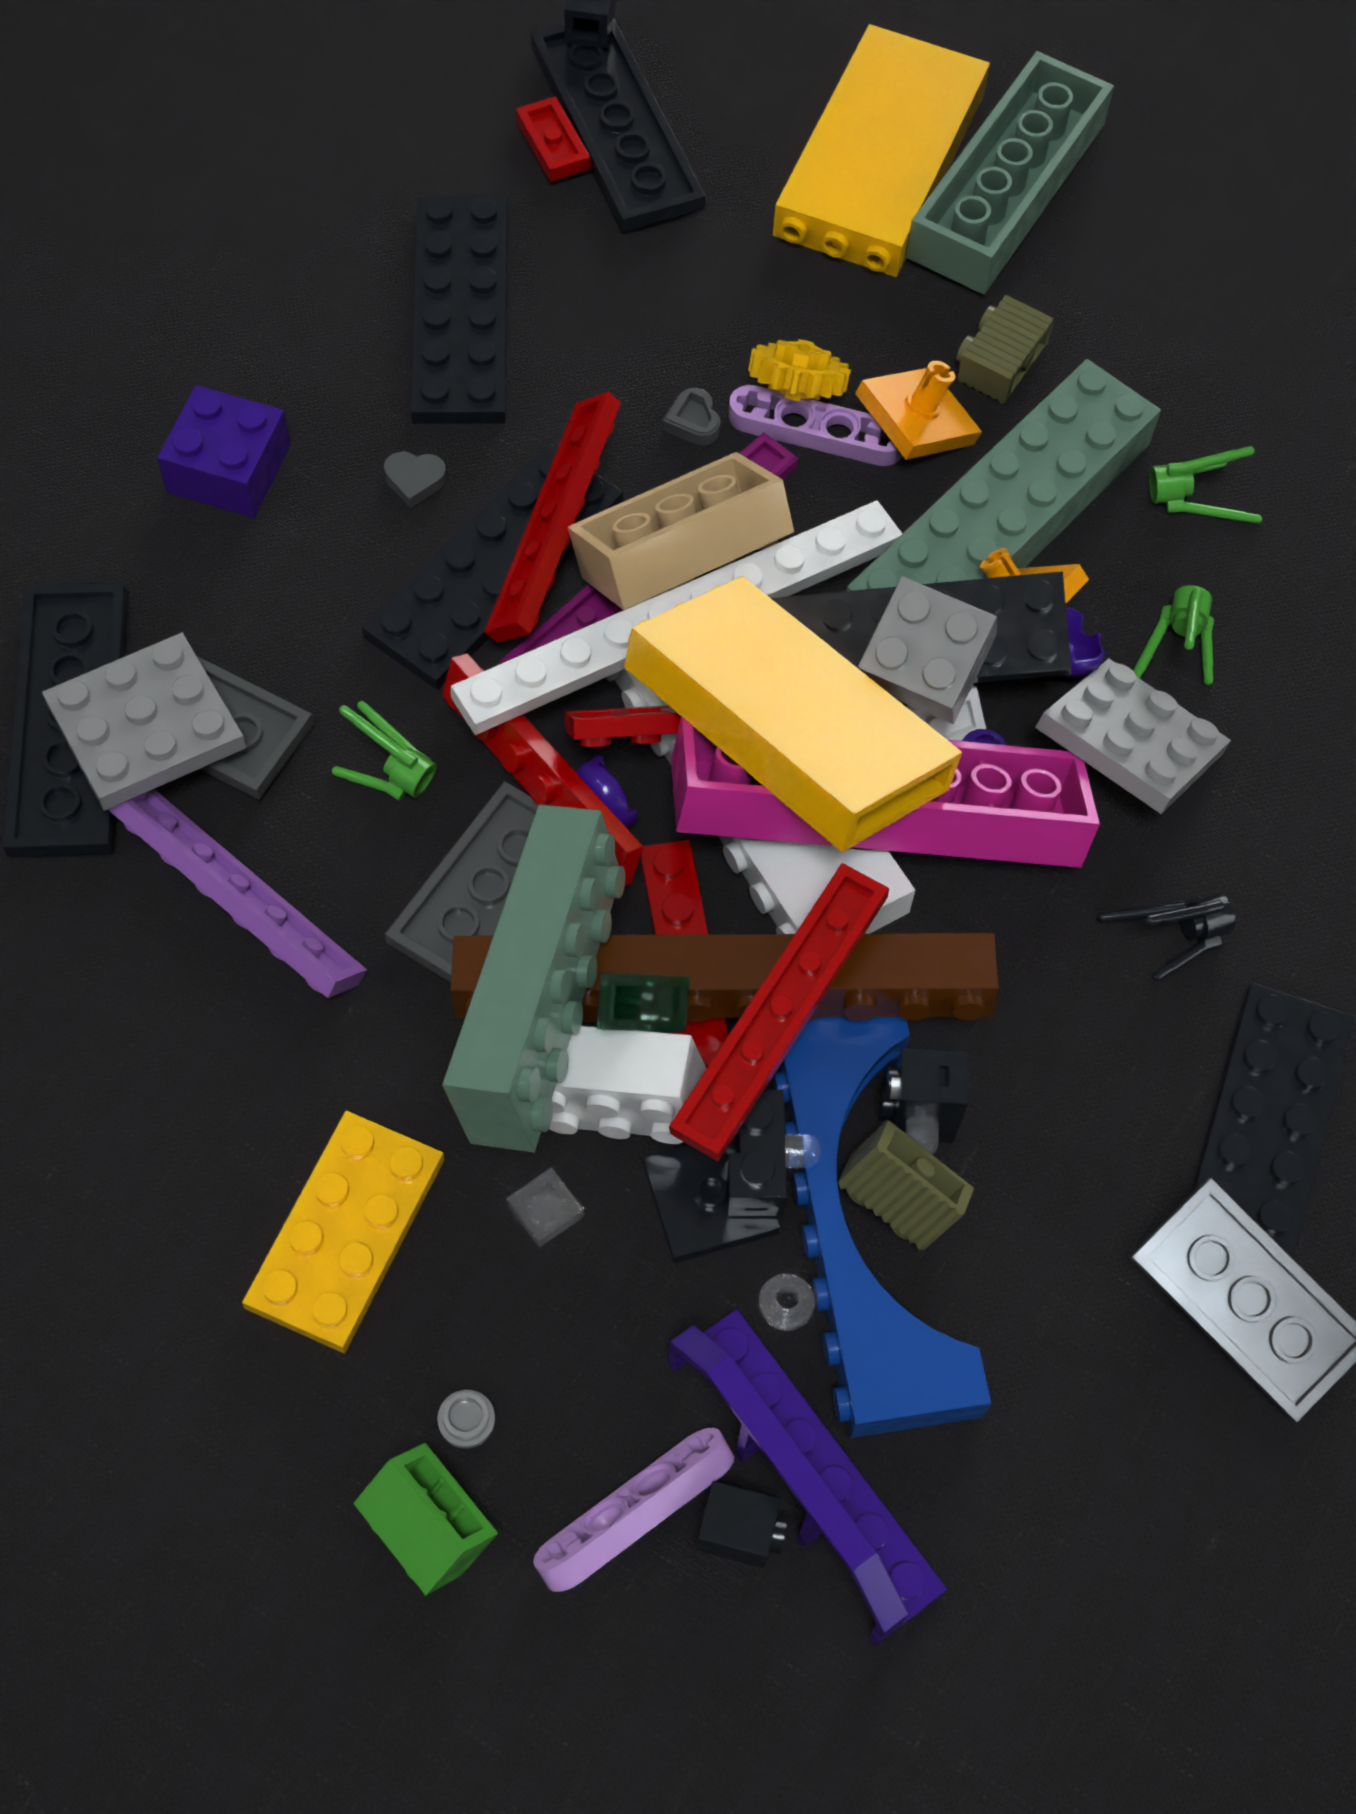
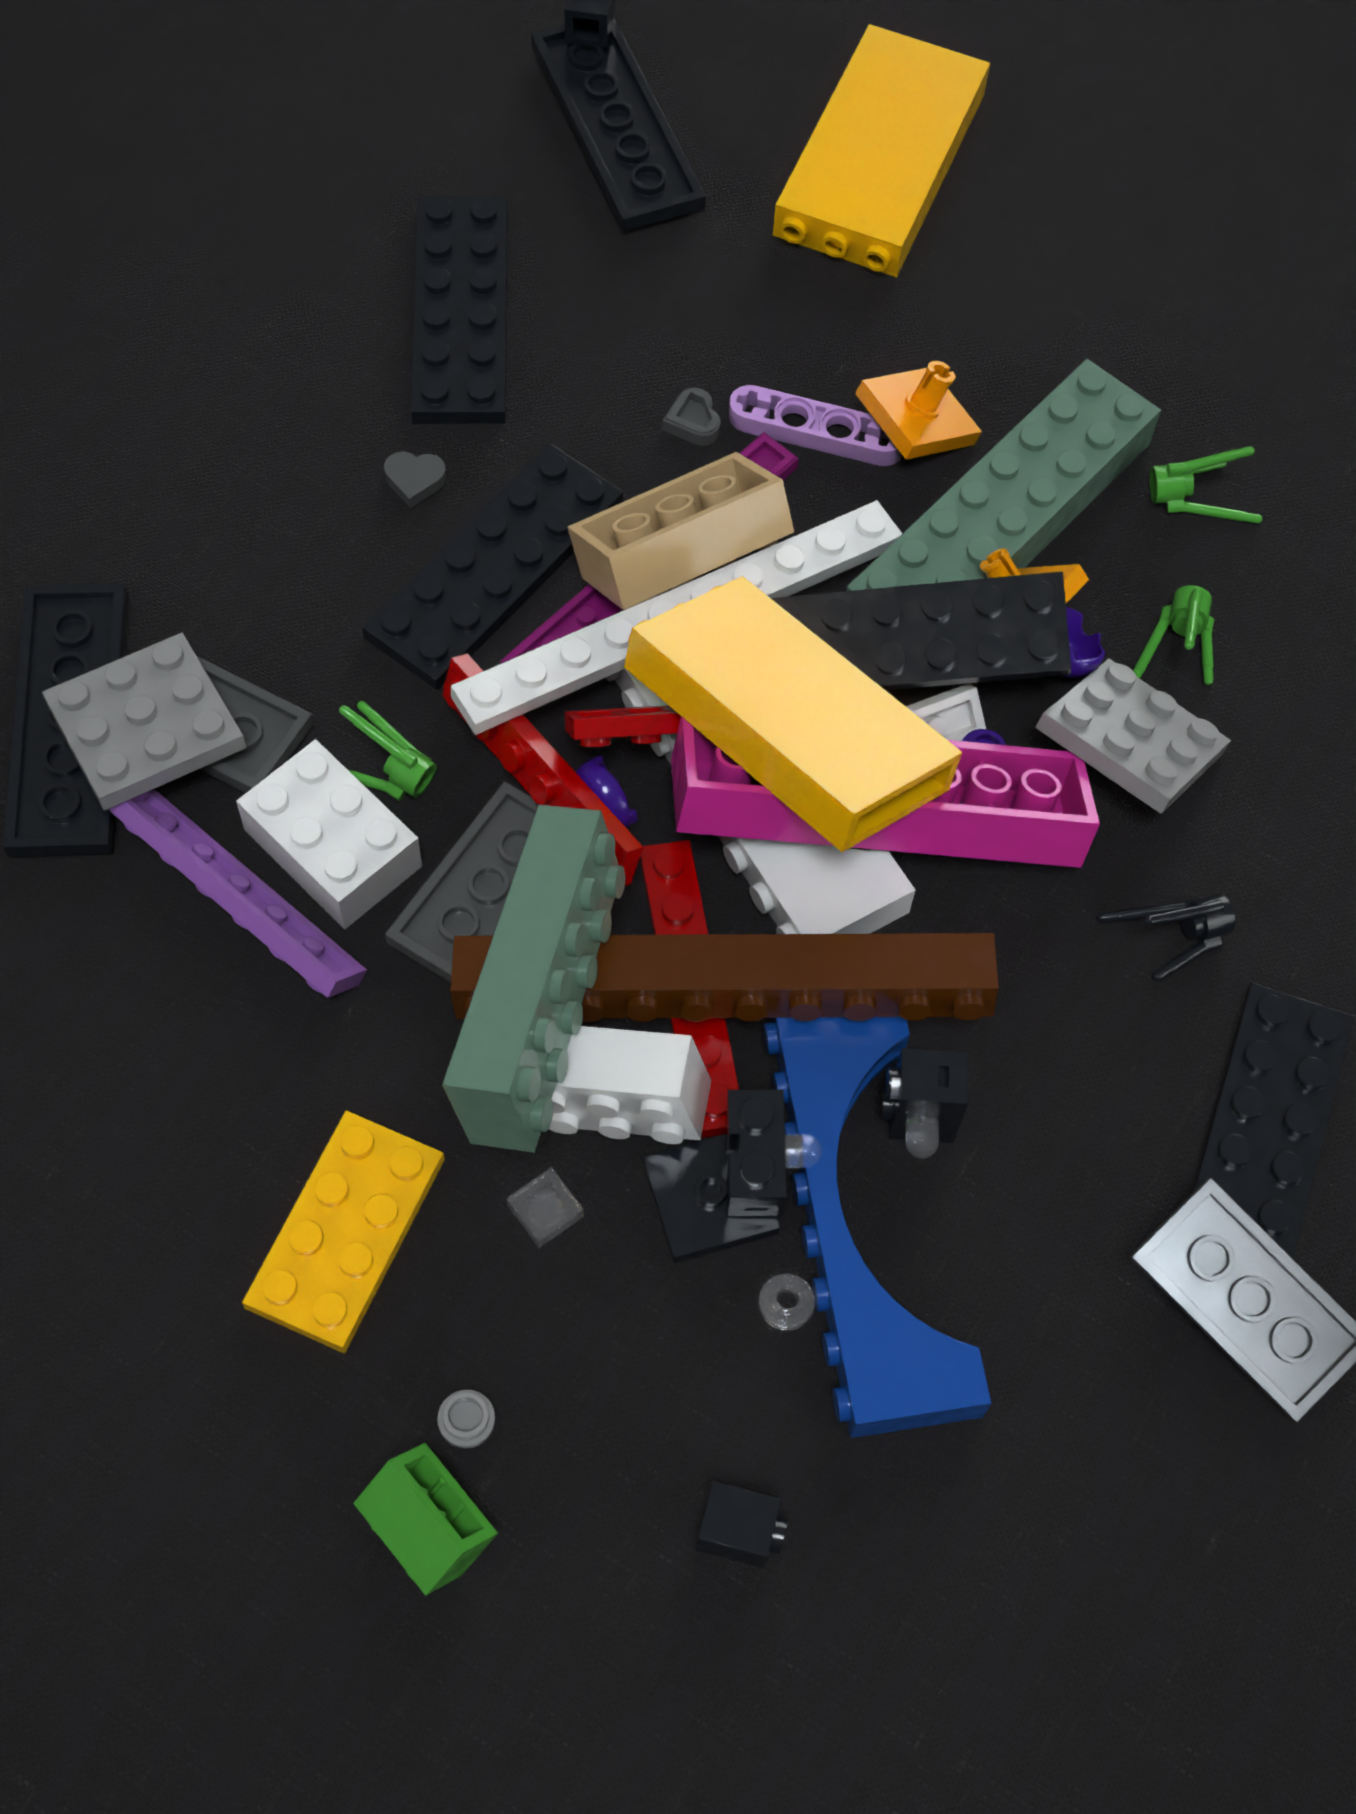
(224, 451): dark purple brick -> none
(330, 833): none -> white brick
(553, 139): red plate -> none
(555, 509): red plate -> none
(633, 1509): lavender beam -> none
(642, 1001): clear green slope -> none
(778, 1012): red plate -> none
(799, 370): yellow gear -> none
(815, 1468): dark purple plate -> none
(905, 1186): olive brick -> none
(929, 649): light grey brick -> none
(1004, 348): olive brick -> none
(1009, 172): sand green brick -> none

